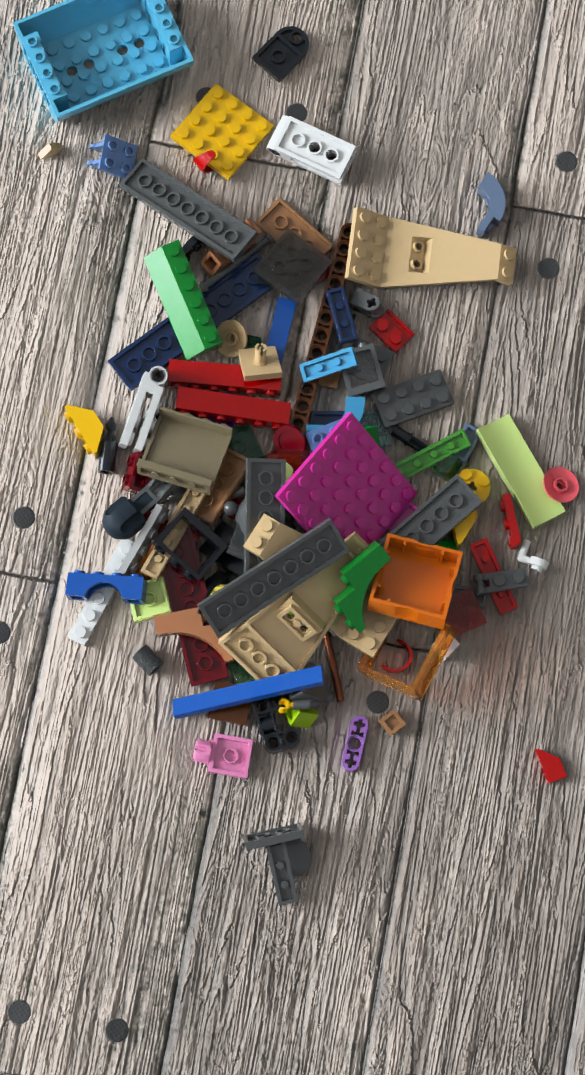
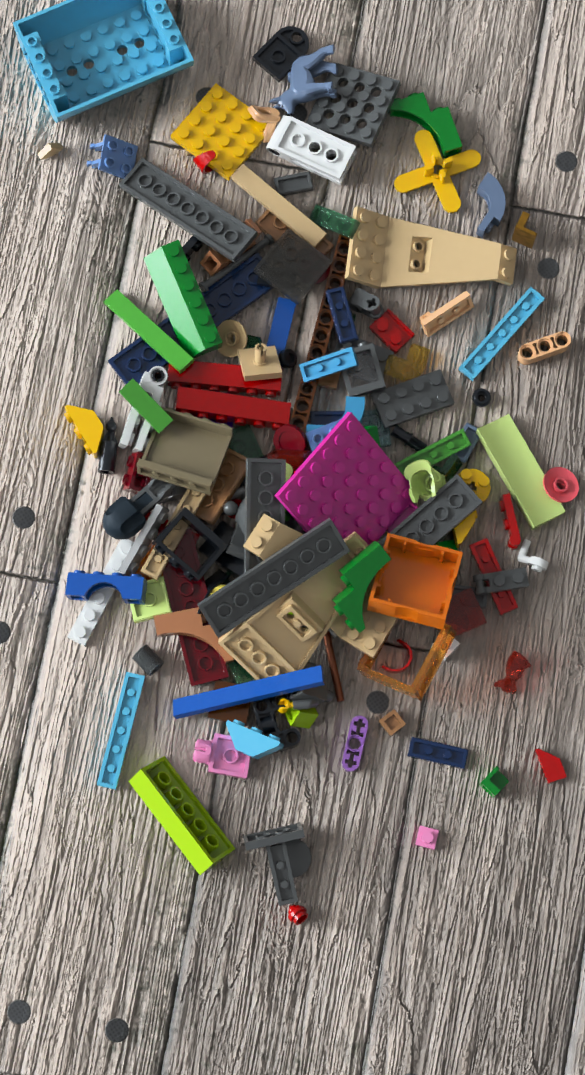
(121, 731): none -> medium azure plate
(145, 405): none -> bright green tile
(149, 331): none -> bright green tile
(181, 815): none -> lime slope
(252, 741): none -> medium azure slope
(265, 115): none -> light nougat piece
(278, 205): none -> tan tile
(287, 358): none -> black tile
(294, 184): none -> dark grey tile
(297, 914): none -> red plate
(301, 80): none -> sand blue animal
(334, 221): none -> clear green tile
(375, 119): none -> dark grey piece
(409, 368): none -> clear yellow plate
(423, 480): none -> yellowish green helmet
(427, 837): none -> bright pink plate
(437, 122): none -> green arch
(438, 753): none -> dark blue tile
(442, 182): none -> yellow piece
(446, 314): none -> light nougat hinge
(481, 392): none -> black plate
(494, 782): none -> green panel
(501, 334): none -> medium azure plate
(514, 669): none -> clear red animal
(522, 234): none -> pearl gold panel
(549, 341): none -> light nougat beam

